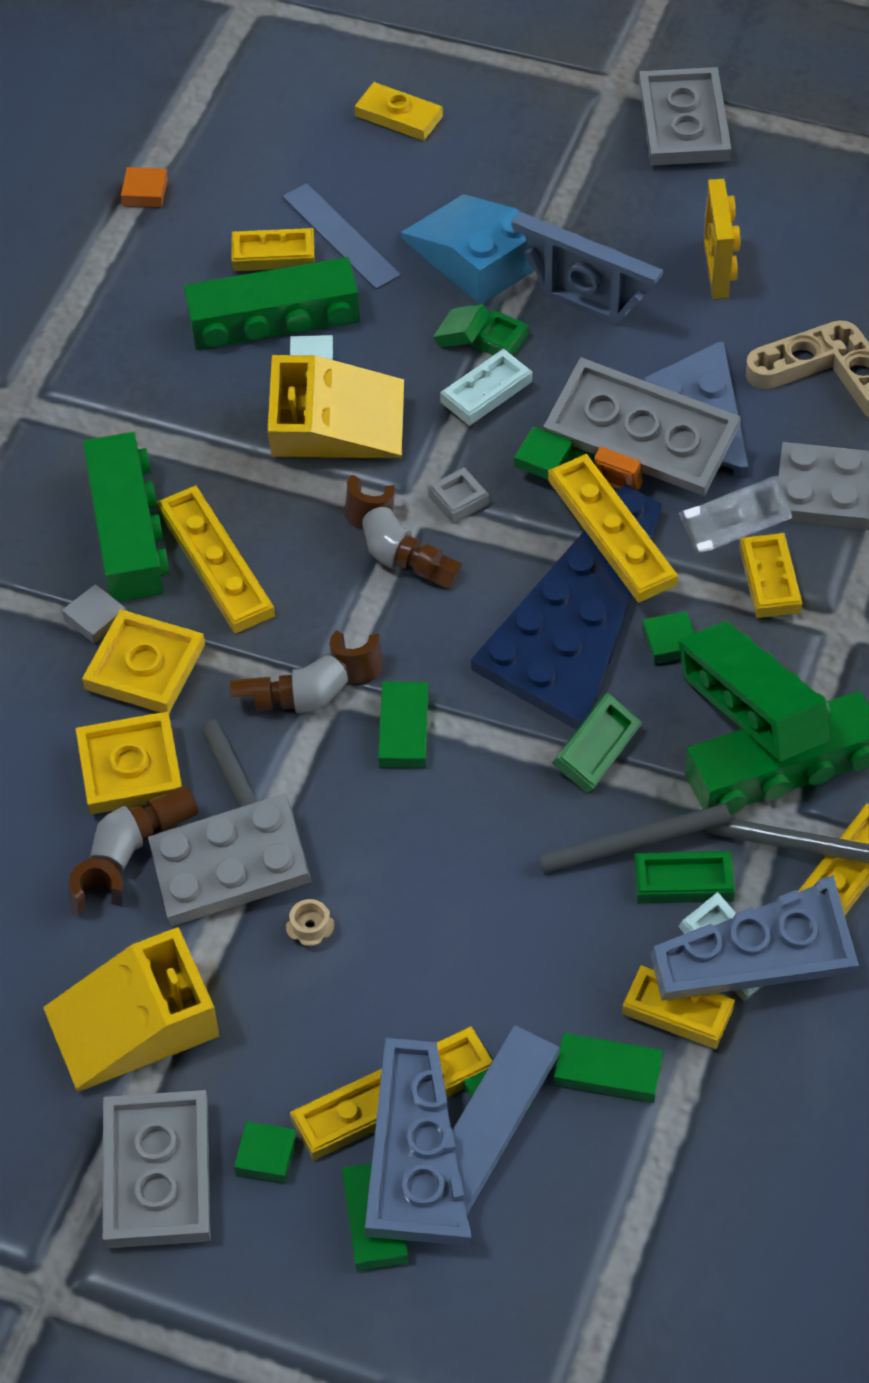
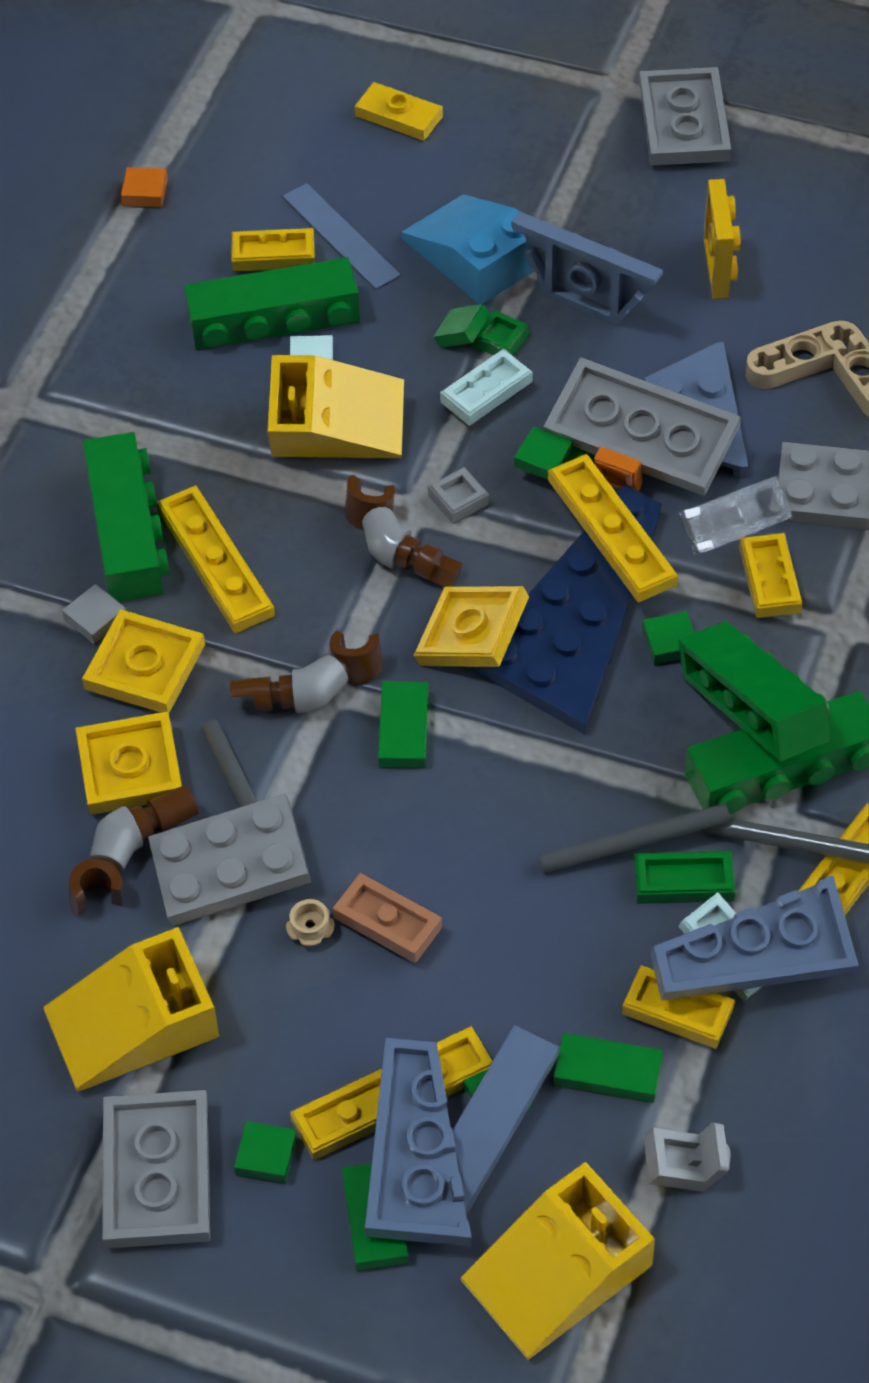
(387, 918): none -> nougat plate
(471, 626): none -> yellow tile
(560, 1261): none -> yellow slope
(597, 742): green tile -> none
(687, 1158): none -> light grey bracket

